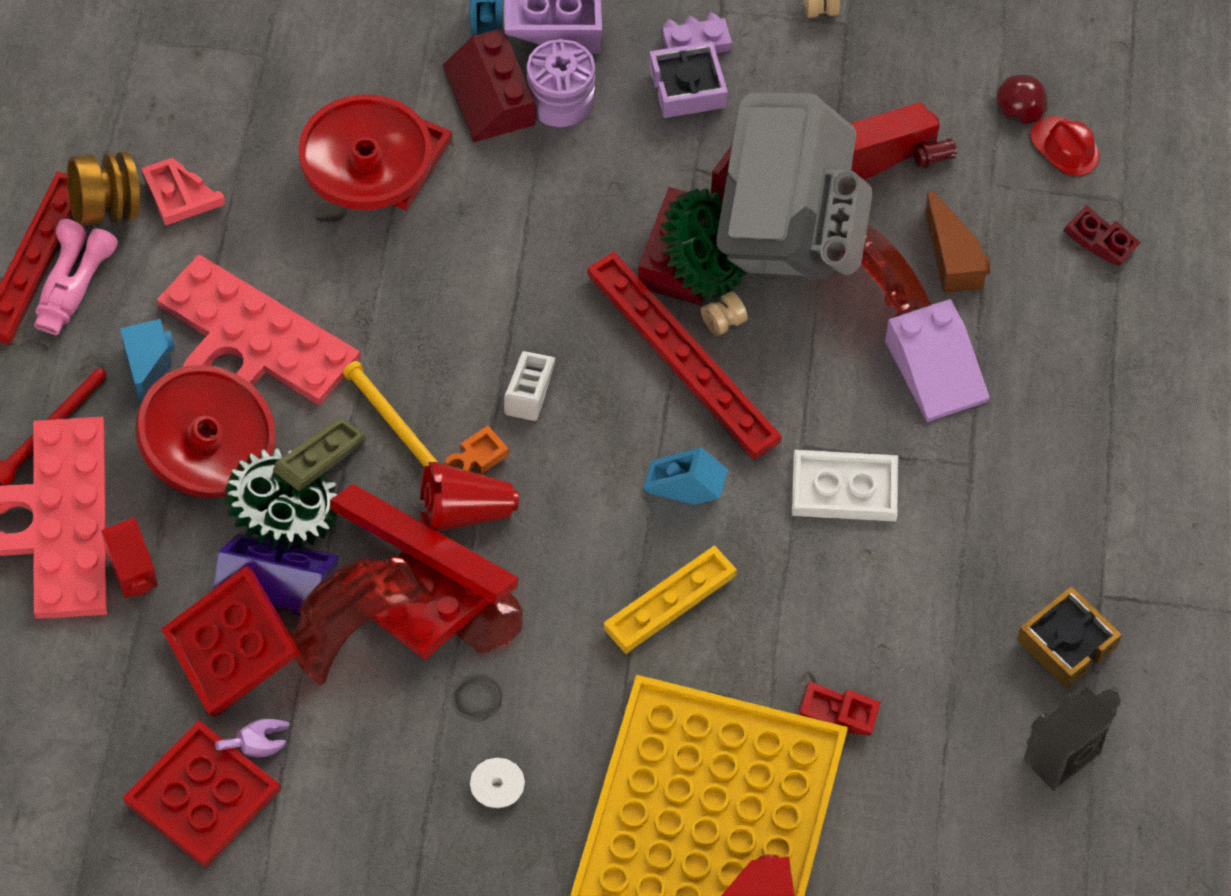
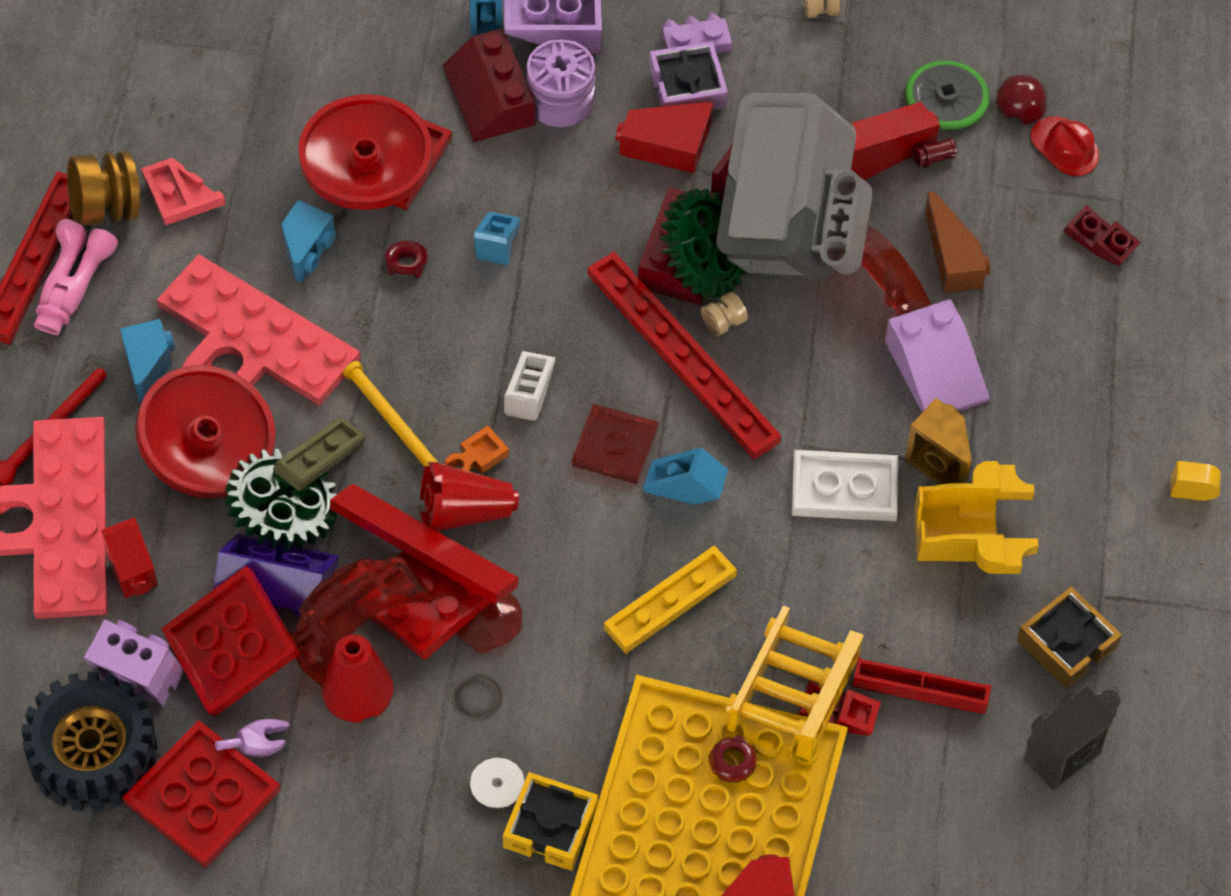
(57, 757): none -> black wheel
(149, 669): none -> lavender piece
(306, 236): none -> dark azure slope
(356, 681): none -> red cone
(406, 249): none -> dark red piece
(495, 237): none -> dark azure slope
(550, 821): none -> piece
(615, 444): none -> clear red tile
(666, 134): none -> red slope
(732, 773): none -> dark red piece
(818, 706): none -> yellow fence
(921, 686): none -> red piece
(940, 444): none -> pearl gold slope
(960, 520): none -> yellow piece
(966, 90): none -> dark grey wheel
(1195, 481): none -> yellow piece

